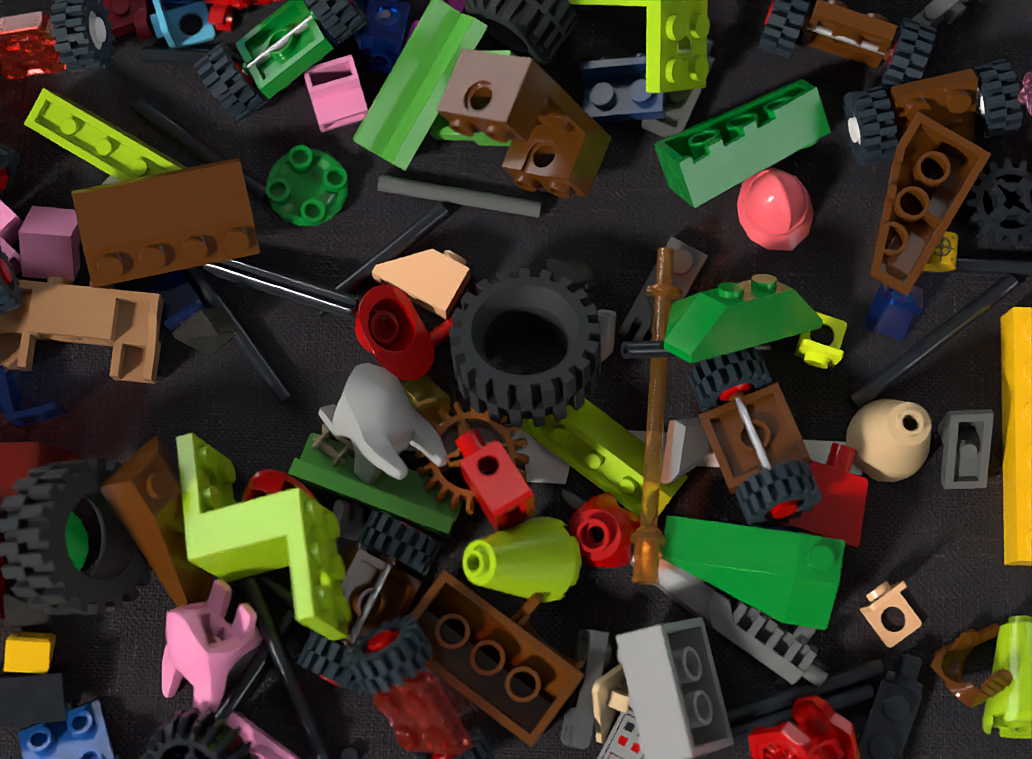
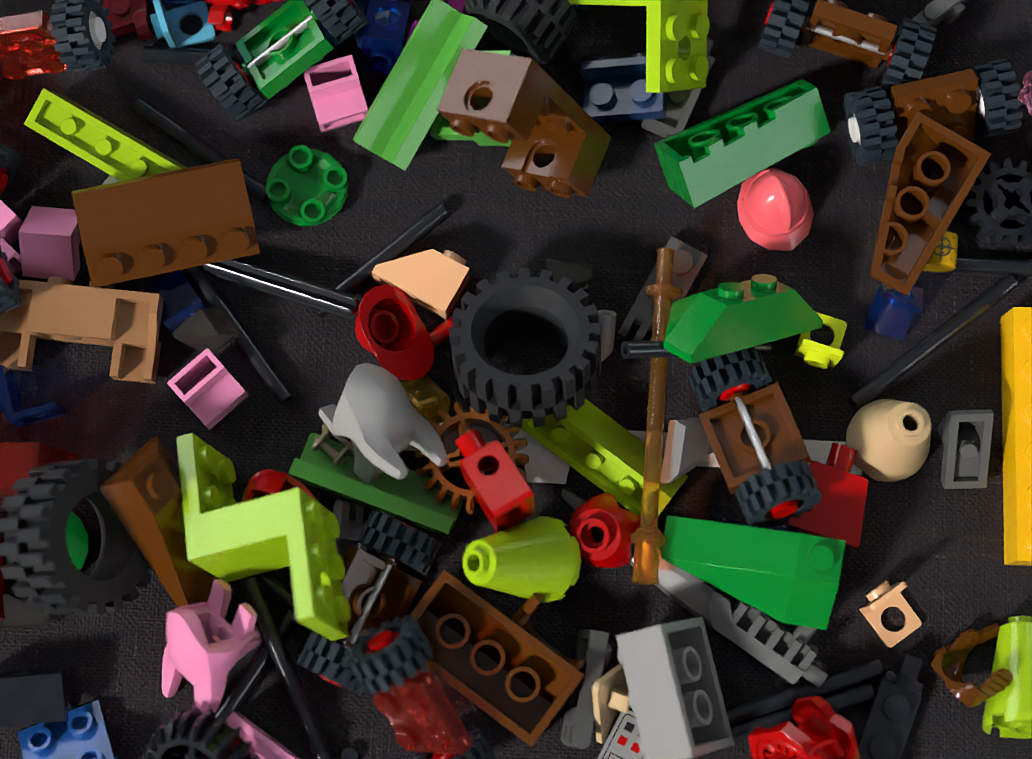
(29, 652): yellow slope -> none
(208, 388): none -> bright pink piece
(459, 196): dark grey bar -> none

